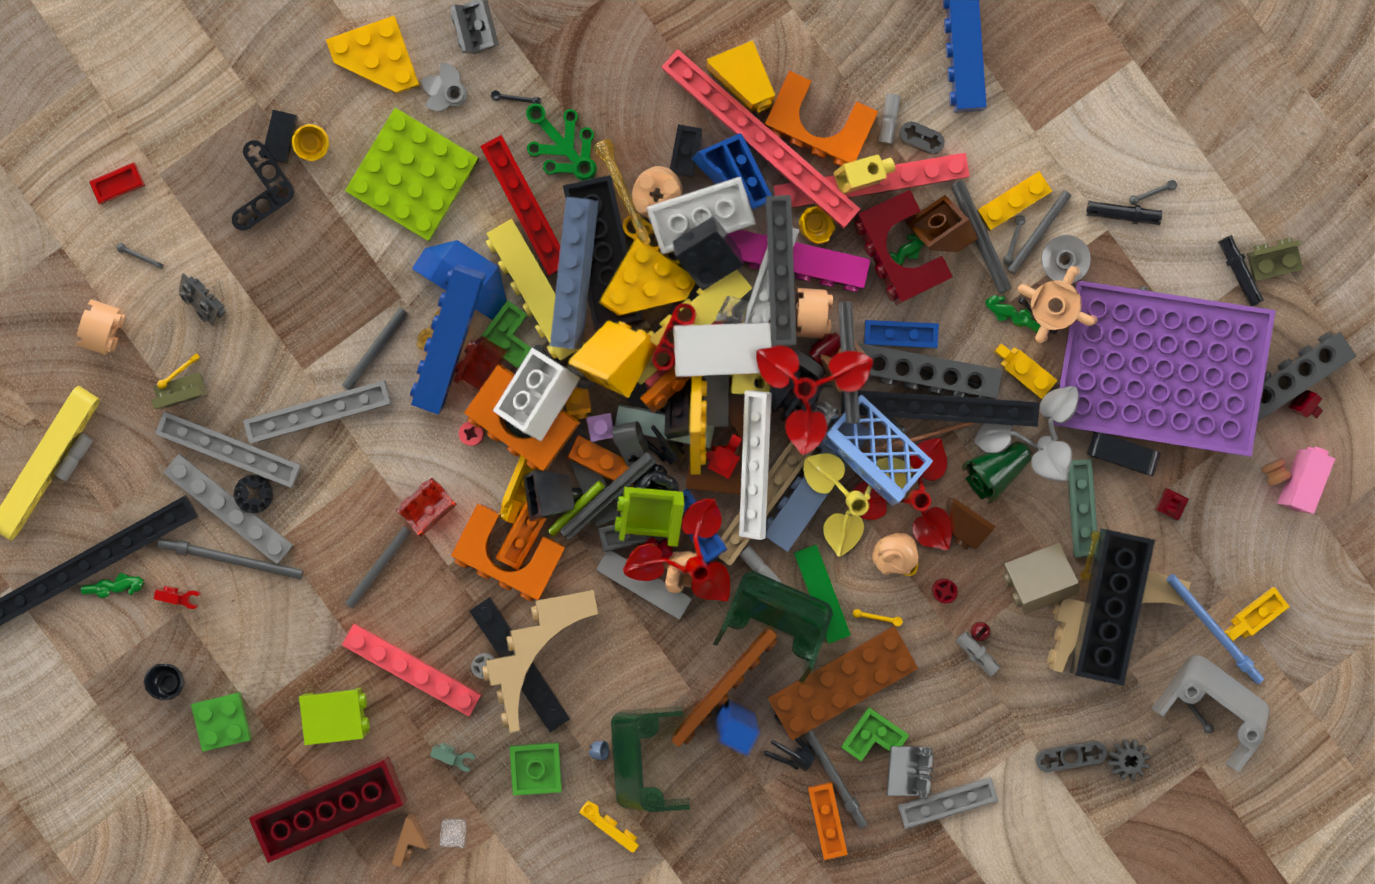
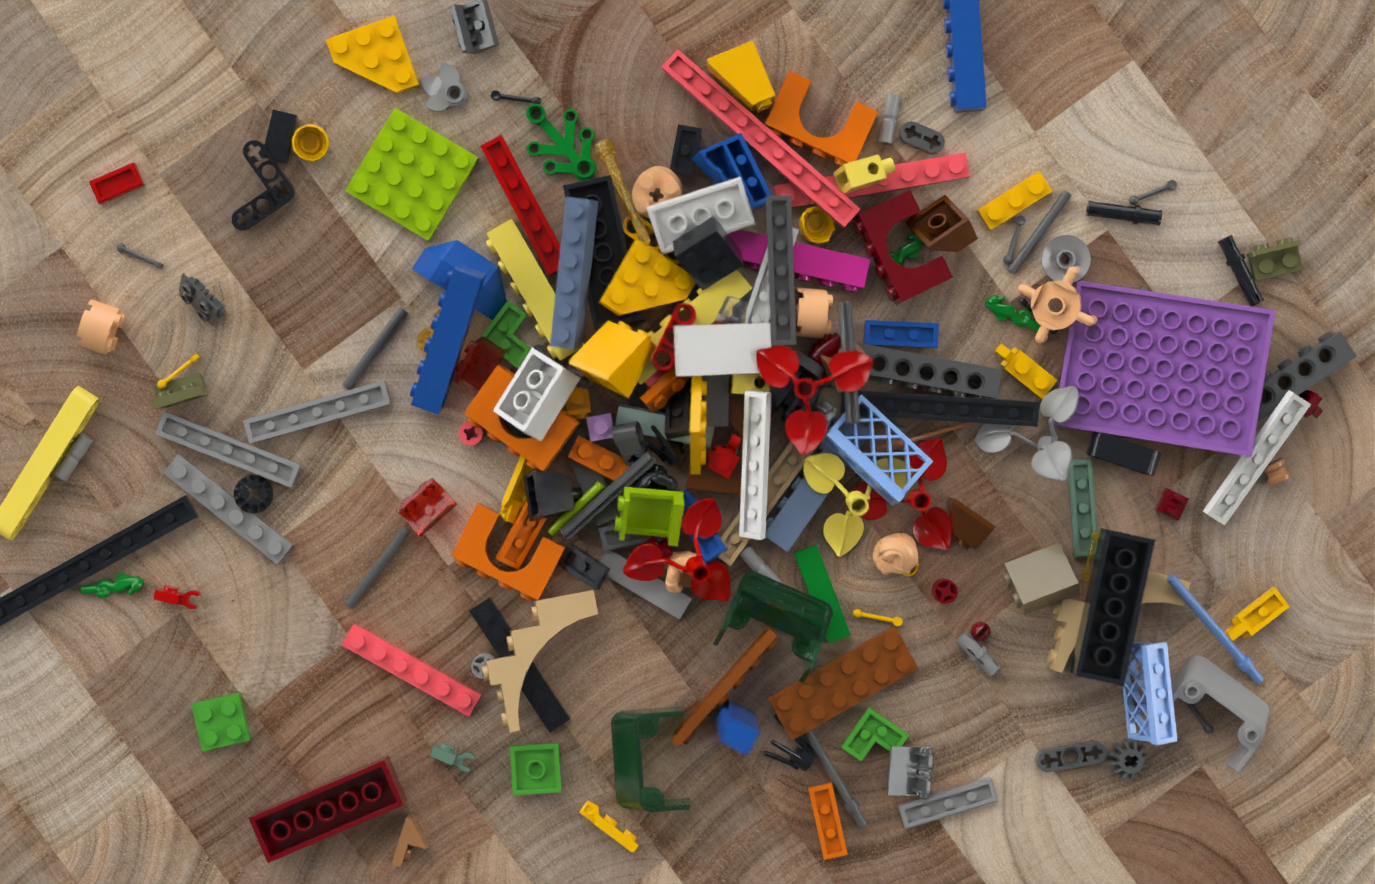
(164, 681): black hair -> none
(184, 548): dark grey bar -> none
(334, 716): lime panel -> none
(453, 833): clear slope -> none
(583, 566): none -> black plate
(599, 750): sand blue hinge -> none
(983, 241): dark grey axle -> none
(994, 472): dark green cone -> none
(1156, 684): none -> light blue fence
(1264, 449): none -> white plate
(1307, 481): bright pink brick -> none

